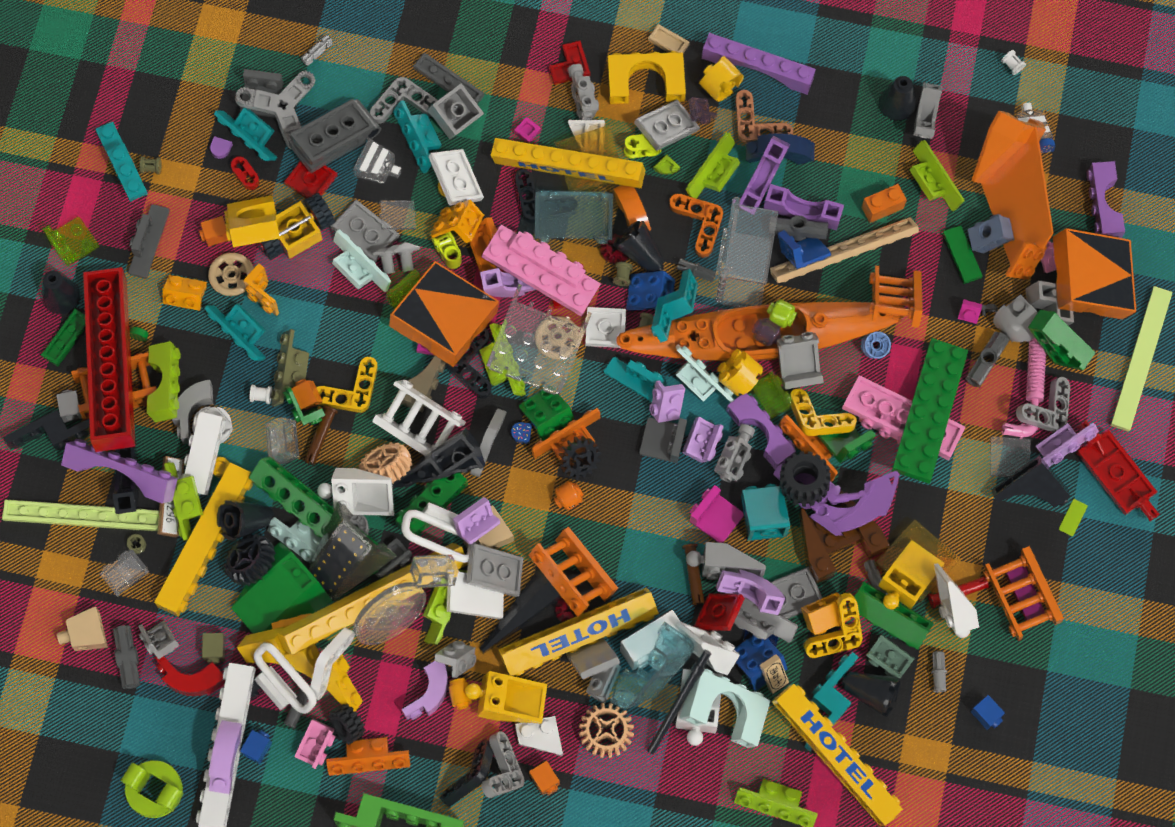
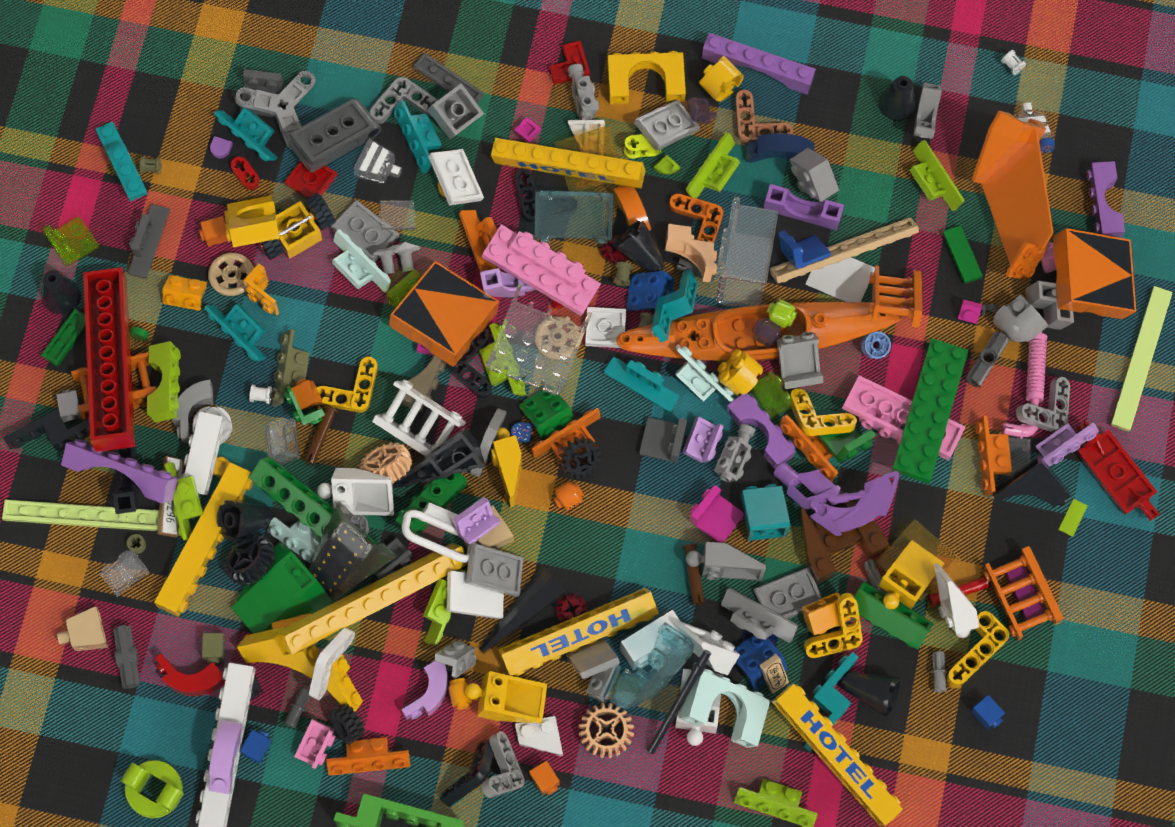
(158, 639): light grey bracket -> none
(276, 687): white bar -> none
(316, 50): light grey axle -> none
(389, 613): clear plate -> none
(434, 571): clear brick -> none
(446, 247): neon yellow piece -> none
(462, 218): light orange bracket -> none
(508, 458): none -> yellow slope
(585, 563): orange fence -> none
(666, 402): lavender bracket -> none
(668, 40): tan tile -> none
(700, 253): none -> light nougat arch
(719, 612): red tile -> none
(753, 587): lavender arch -> none
(764, 173): medium lavender arch -> none
(801, 228): dark grey piece -> none
(805, 464): black tyre -> none
(814, 174): none -> light grey brick
(843, 279): none -> white sticker
(884, 203): orange brick -> none
(889, 657): sand green bracket -> none
(975, 654): none -> yellow beam
(983, 240): sand blue brick -> none
(994, 455): none -> orange bracket
(1060, 341): green wedge -> none

